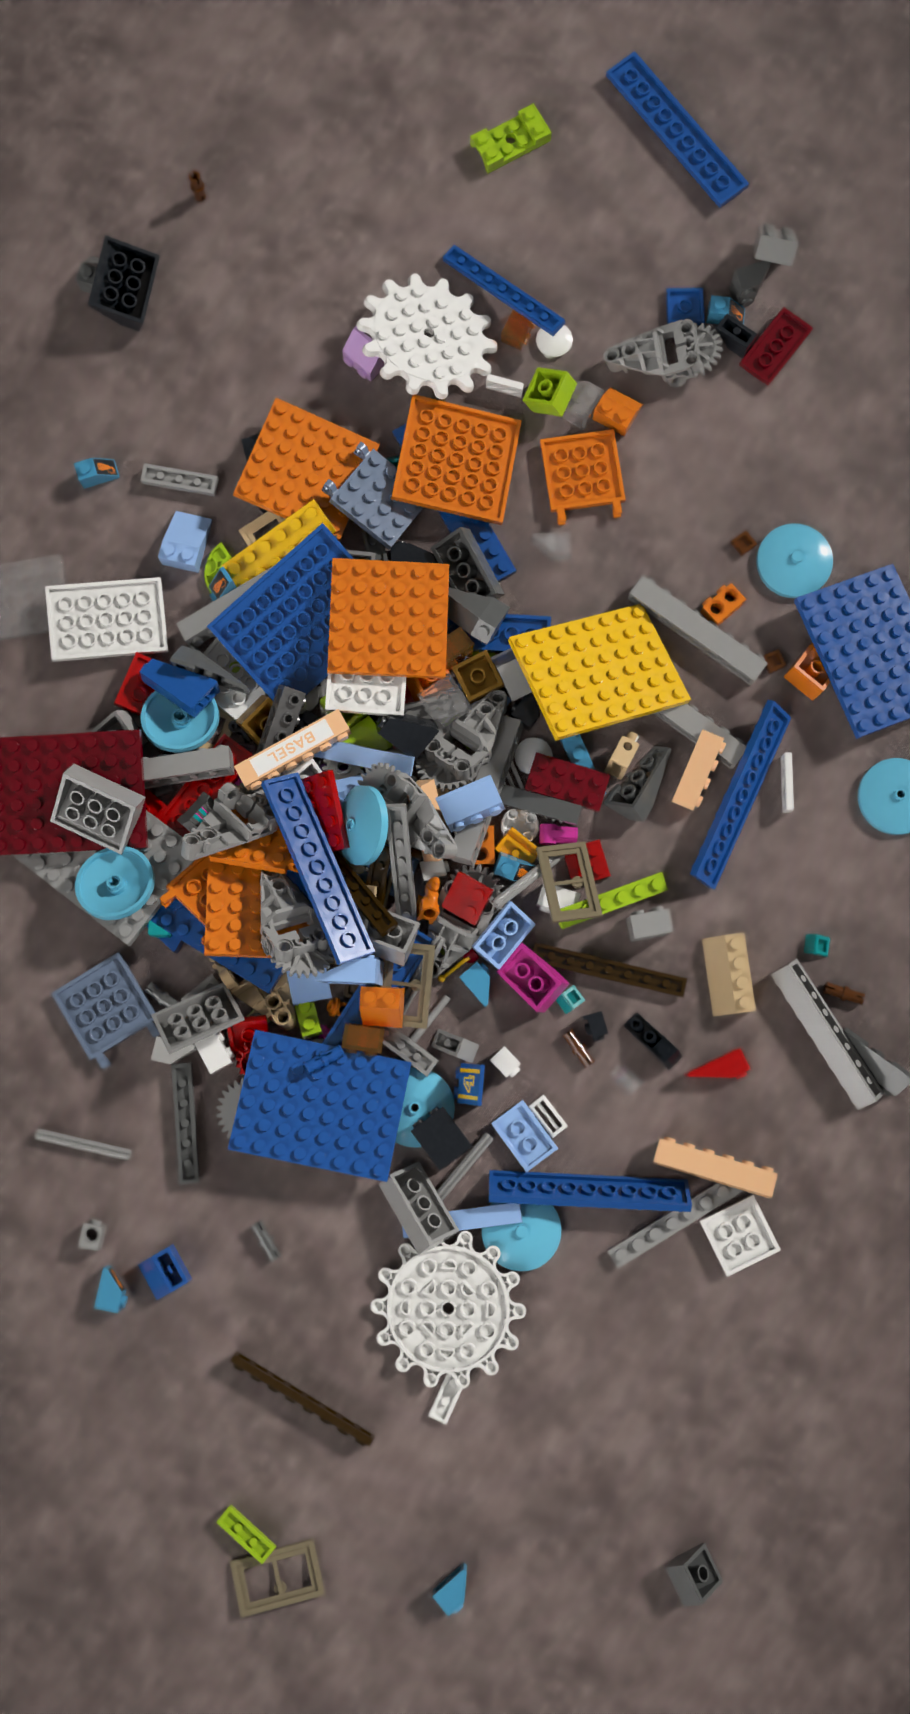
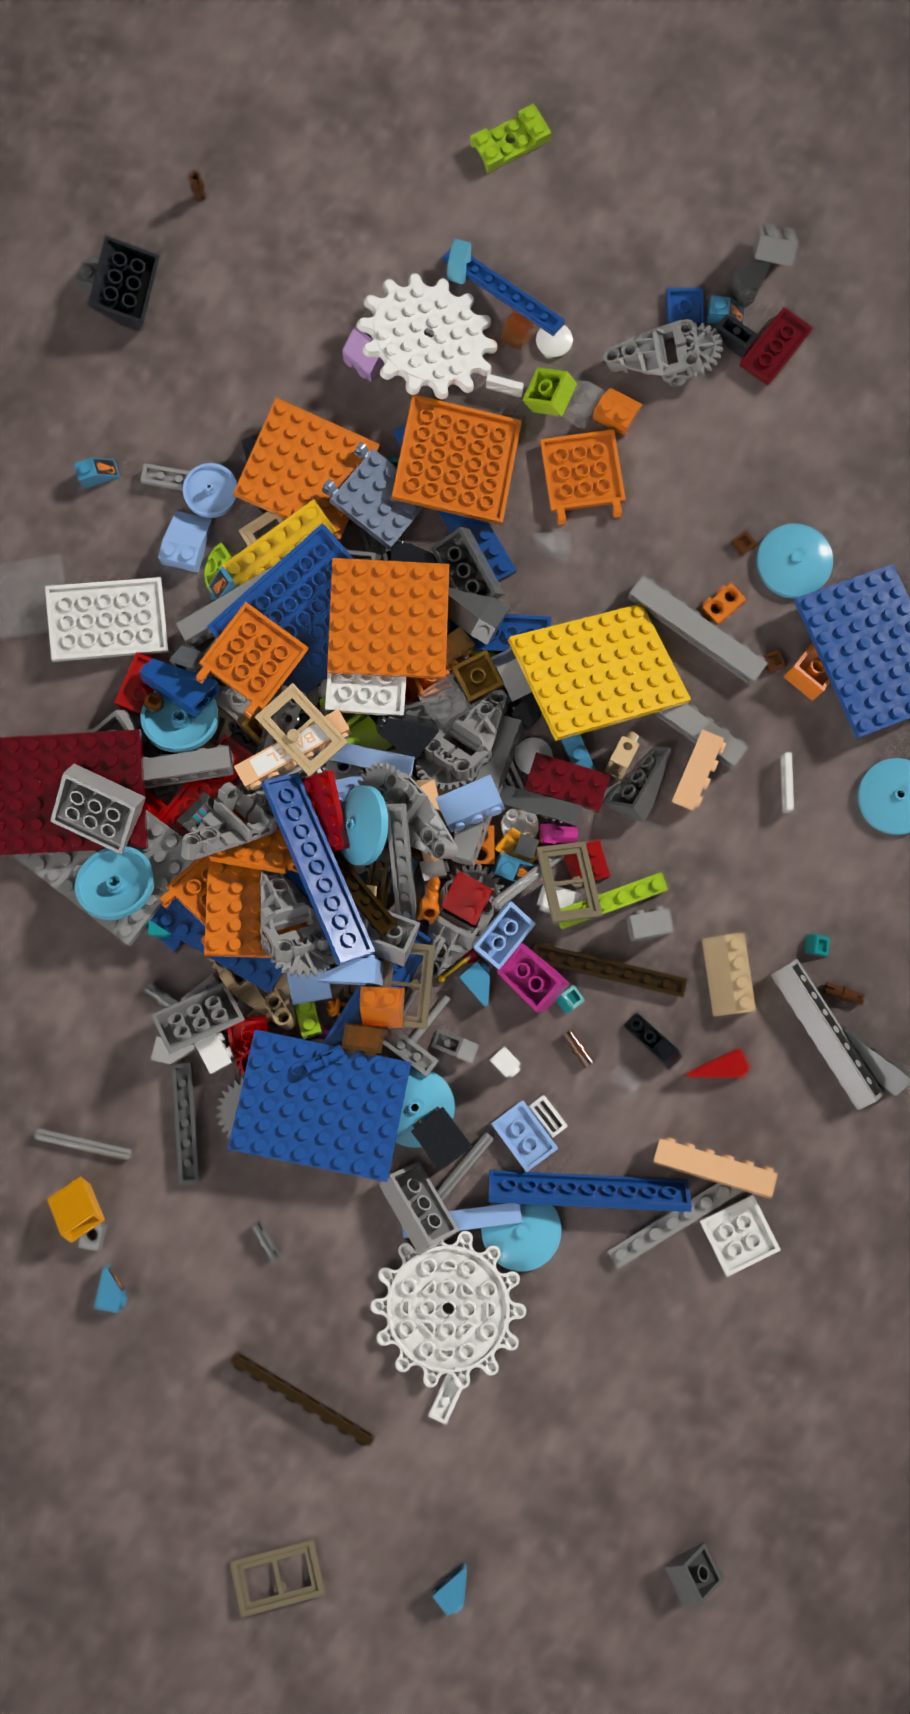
(75, 1209): none -> light orange brick
(105, 1007): sand blue plate -> none
(153, 702): none -> reddish brown tile
(165, 1272): blue slope -> none
(210, 490): none -> light blue piece
(246, 1534): lime plate -> none
(252, 657): none -> orange plate
(293, 735): none -> tan door
(459, 257): none -> medium azure slope
(470, 1084): blue slope -> none
(526, 846): none -> dark grey tile
(595, 1026): black brick -> none
(677, 129): blue plate -> none
(740, 795): blue plate -> none

